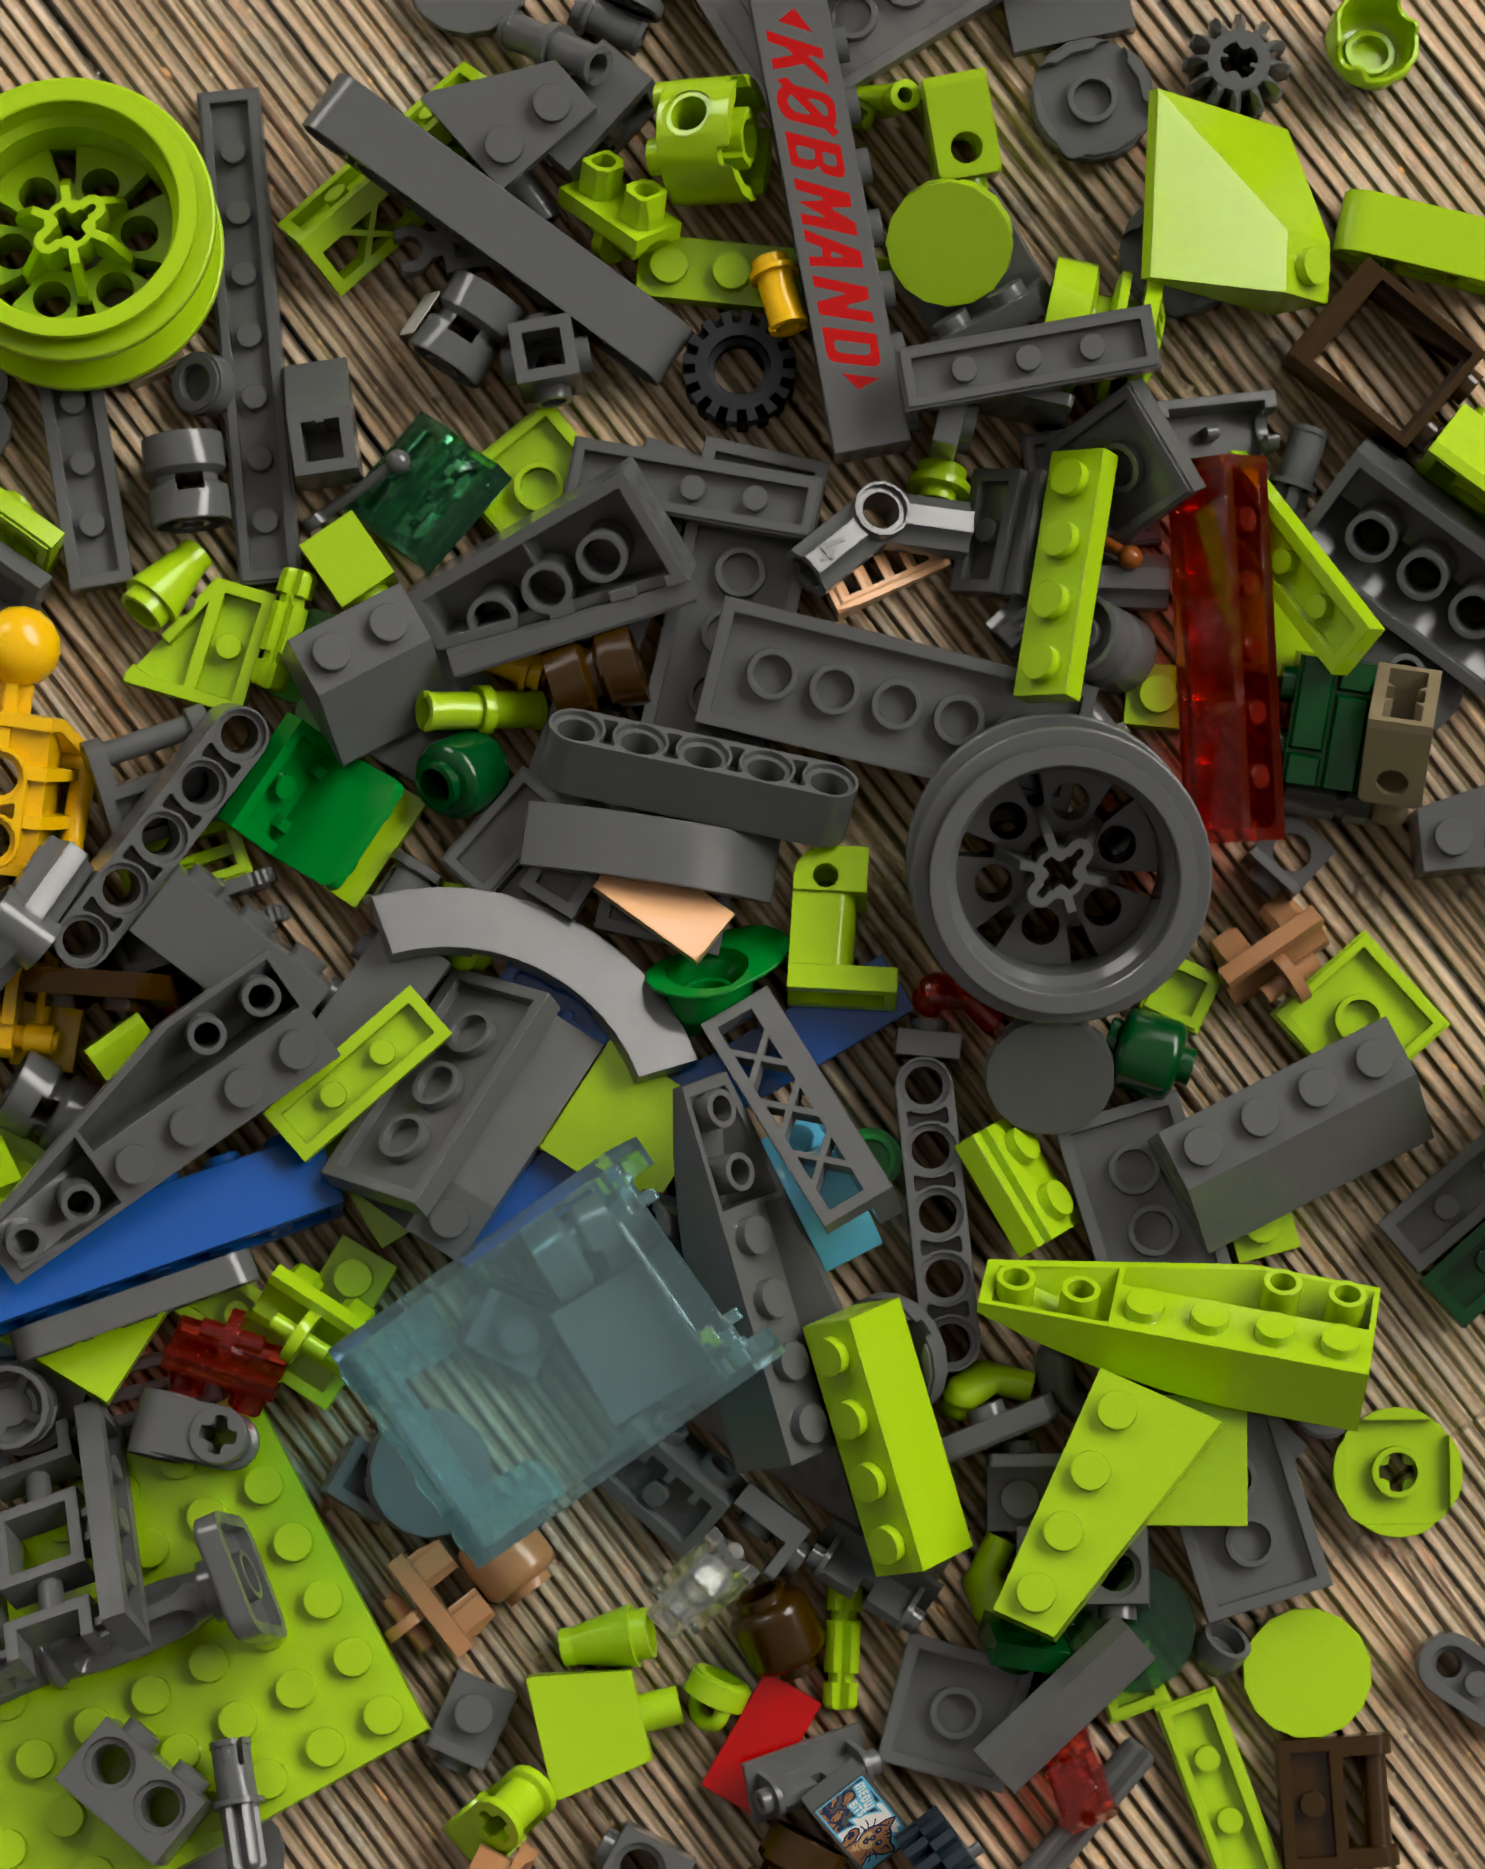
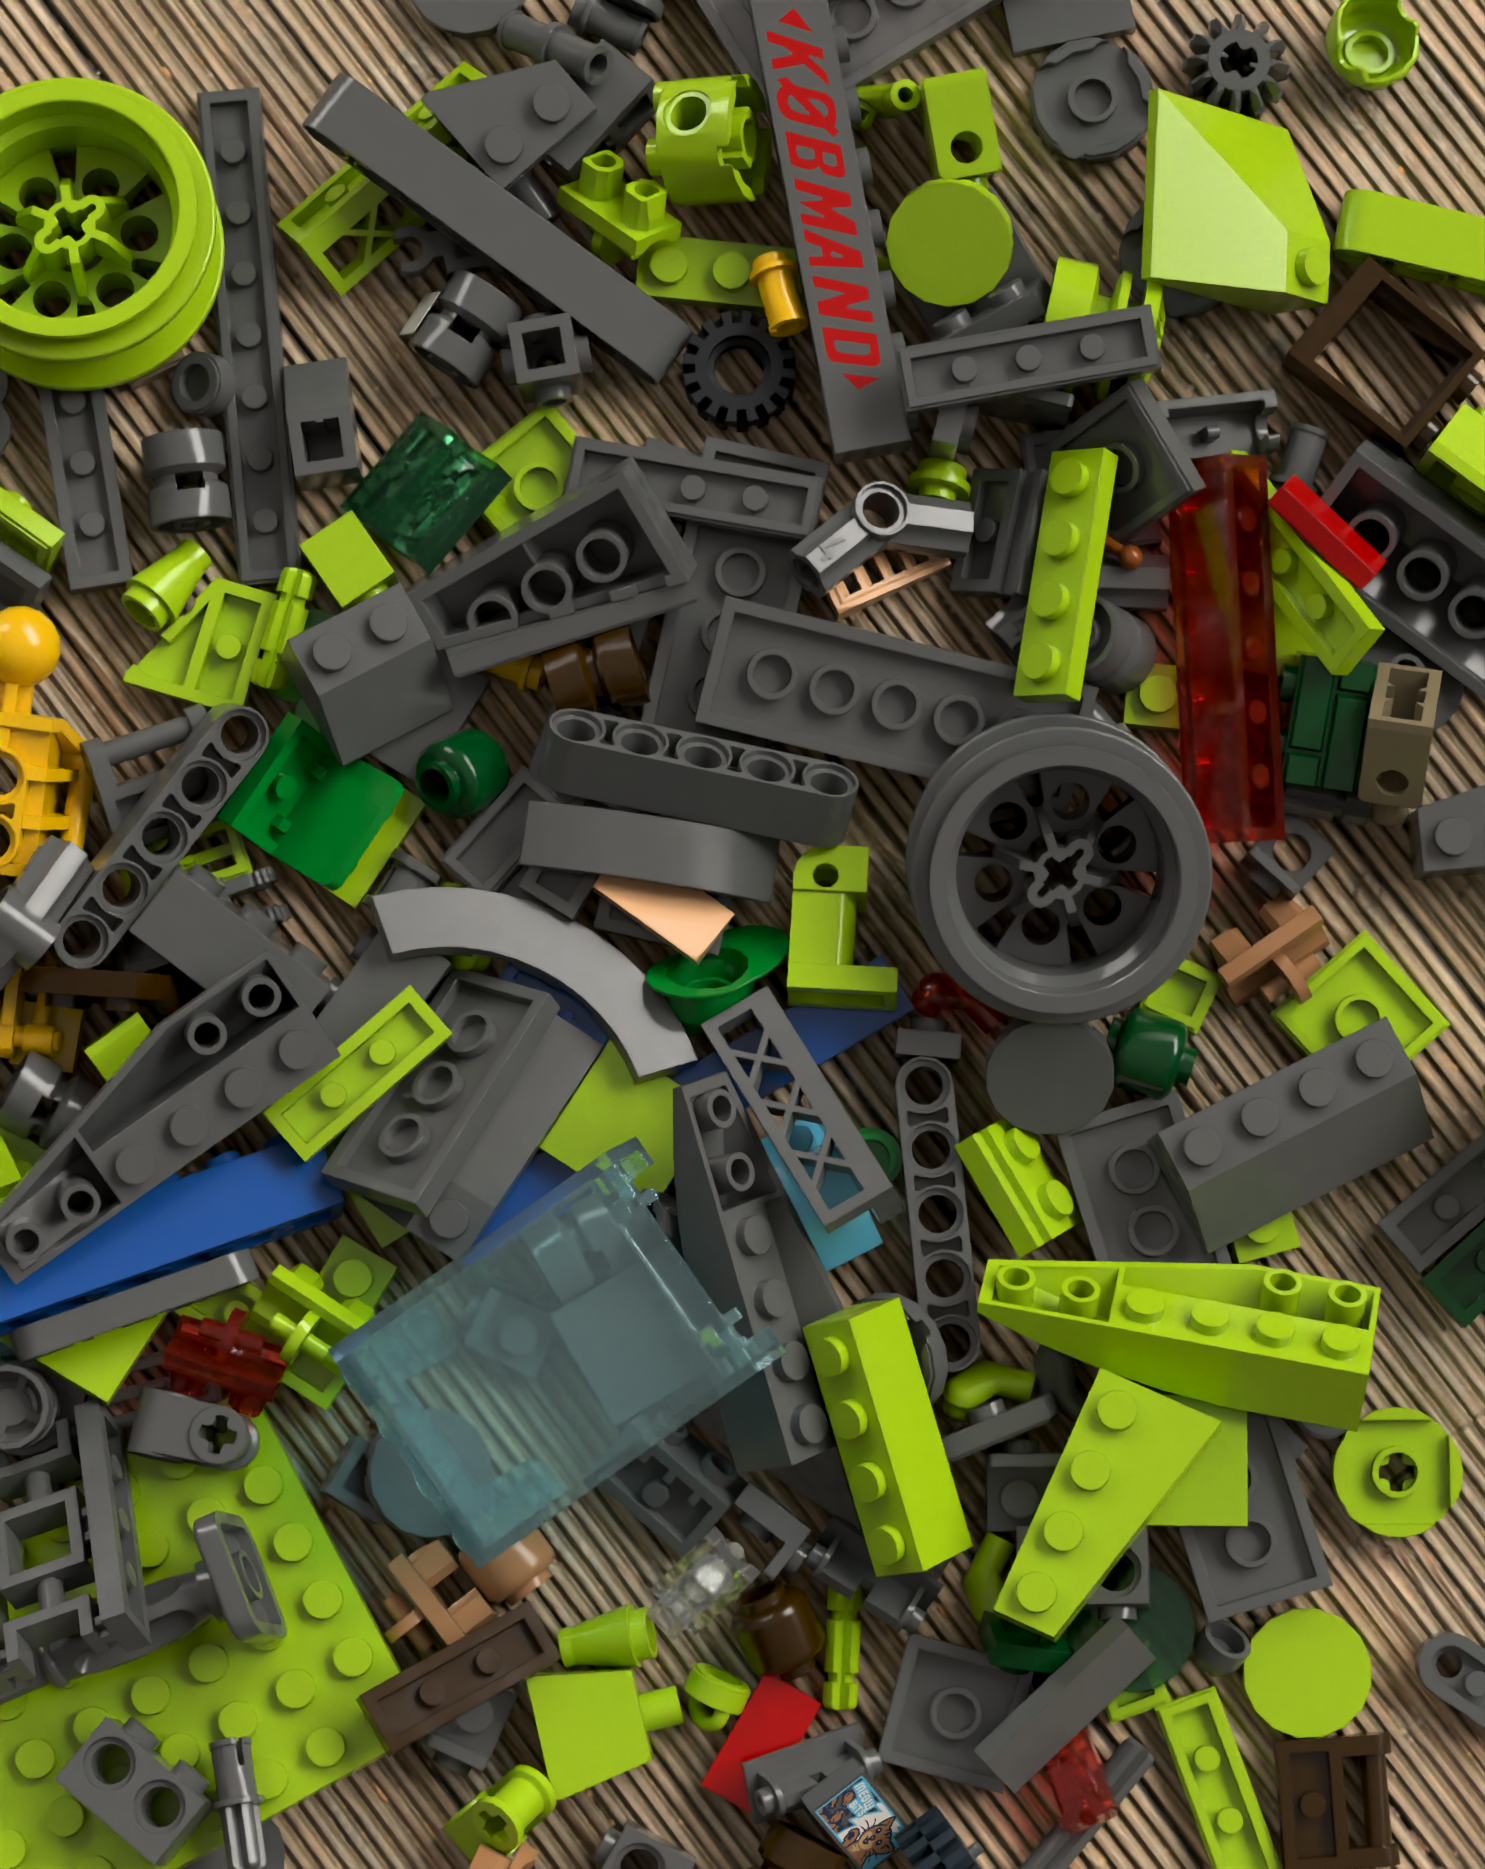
(396, 462): dark grey hinge -> none
(458, 1678): none -> dark brown plate
(481, 709): lime pin -> none
(1326, 532): none -> red tile

